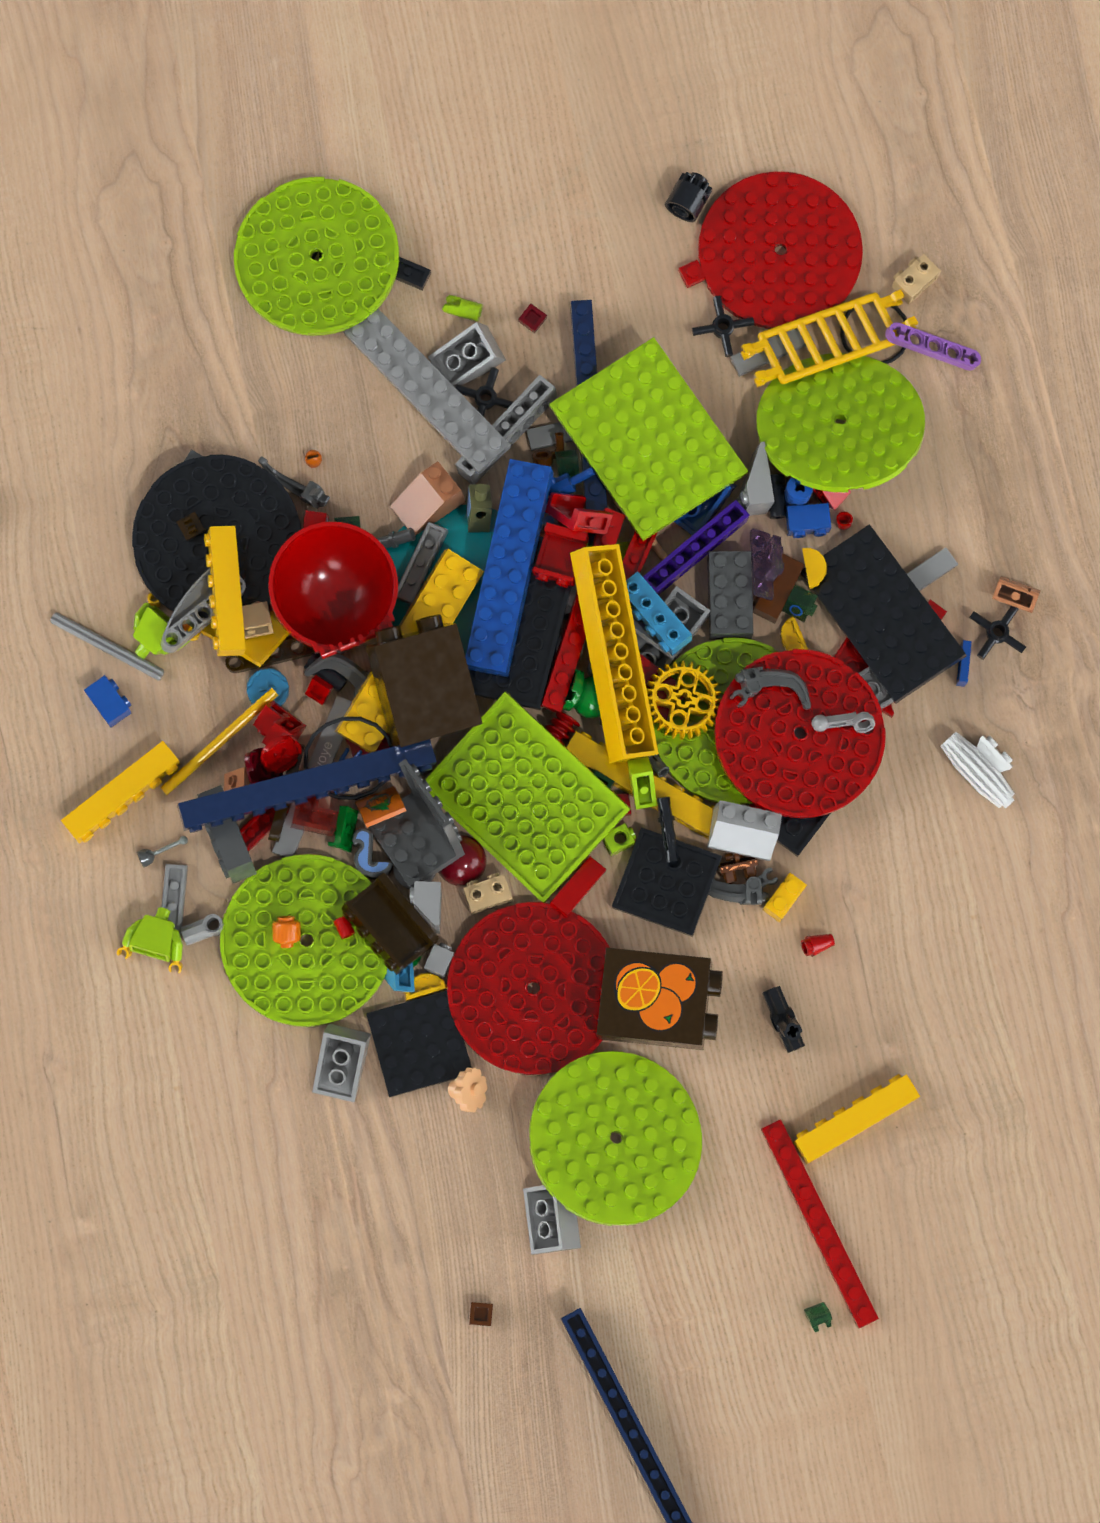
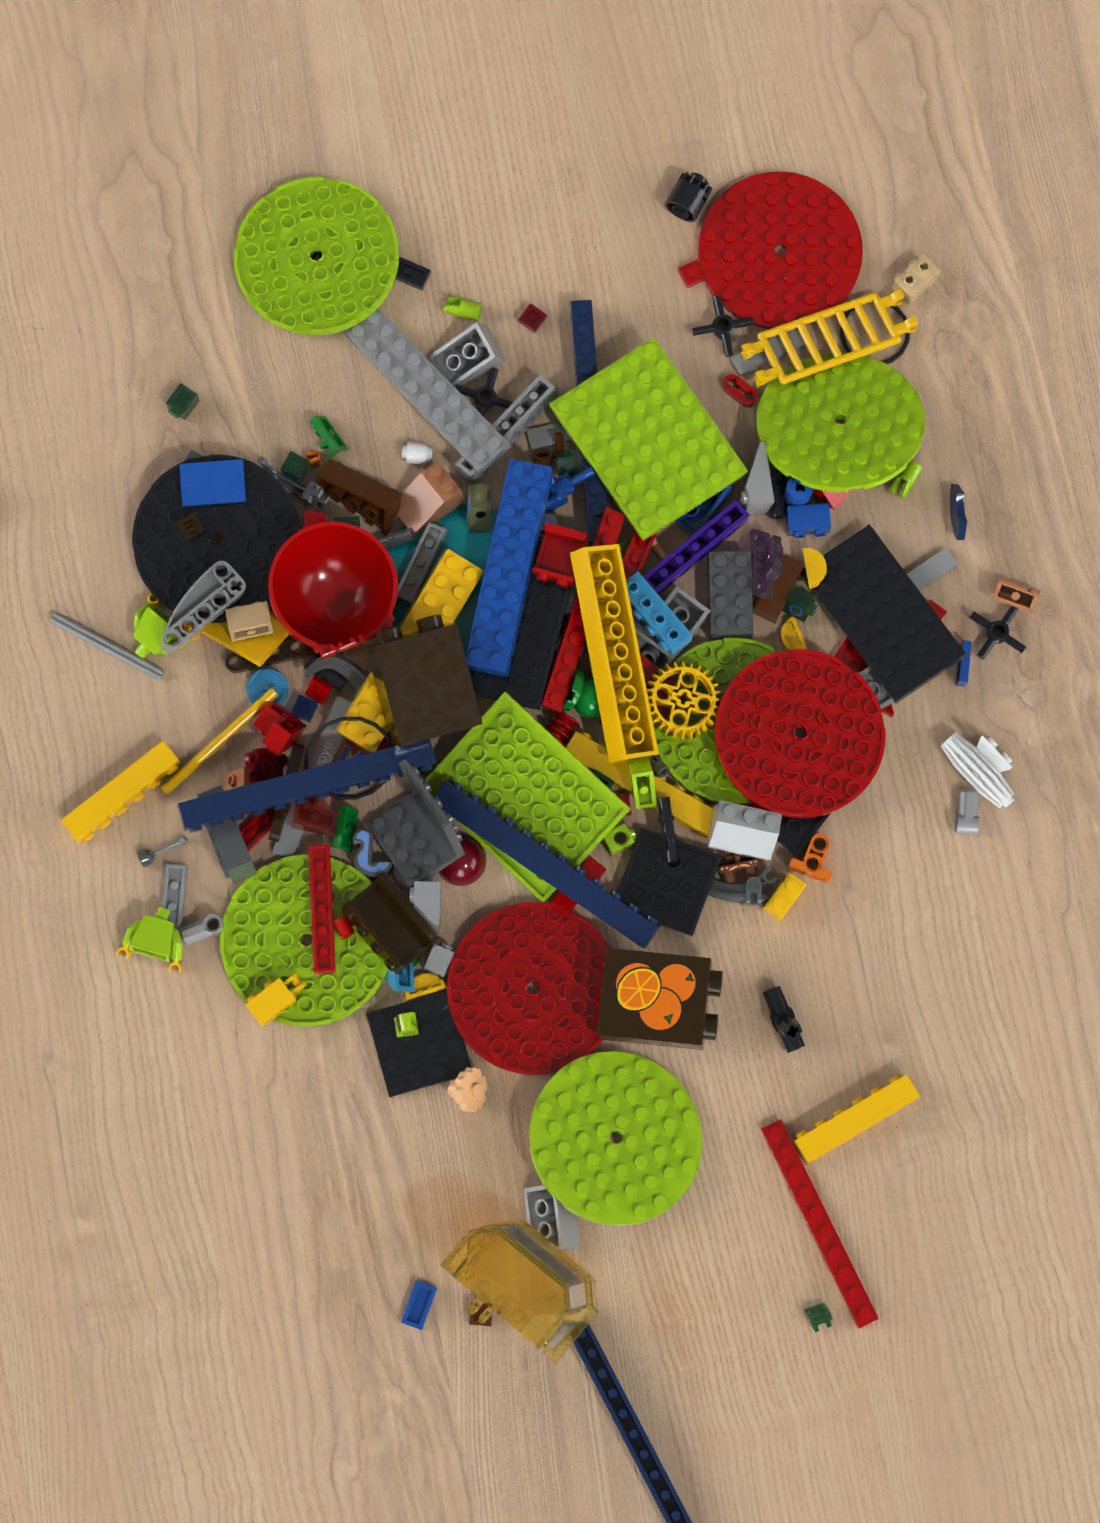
(107, 700): blue brick -> none
(182, 402): none -> clear green brick
(213, 483): none -> blue tile
(225, 591): yellow brick -> none
(273, 999): none -> yellow brick
(280, 754): red tile -> none
(286, 931): orange head -> none
(295, 467): none -> clear green brick
(304, 708): none -> clear blue plate
(322, 909): none -> red tile
(325, 430): none -> green plate
(341, 1062): light grey slope -> none
(360, 494): none -> reddish brown wedge
(380, 806): orange slope -> none
(406, 1024): none -> lime leg
(417, 453): none -> white brick
(419, 1305): none -> blue tile
(487, 894): tan brick -> none
(525, 1283): none -> clear yellow windscreen
(548, 865): none -> dark blue brick
(571, 512): red panel -> none
(743, 387): none -> red beam
(754, 679): dark grey piece -> none
(815, 855): none -> orange tile
(816, 944): red cone -> none
(821, 722): light grey piece -> none
(842, 520): red hinge -> none
(906, 477): none -> lime hinge
(942, 344): medium lavender beam -> none
(957, 512): none -> dark blue tile
(967, 820): none -> light grey piece

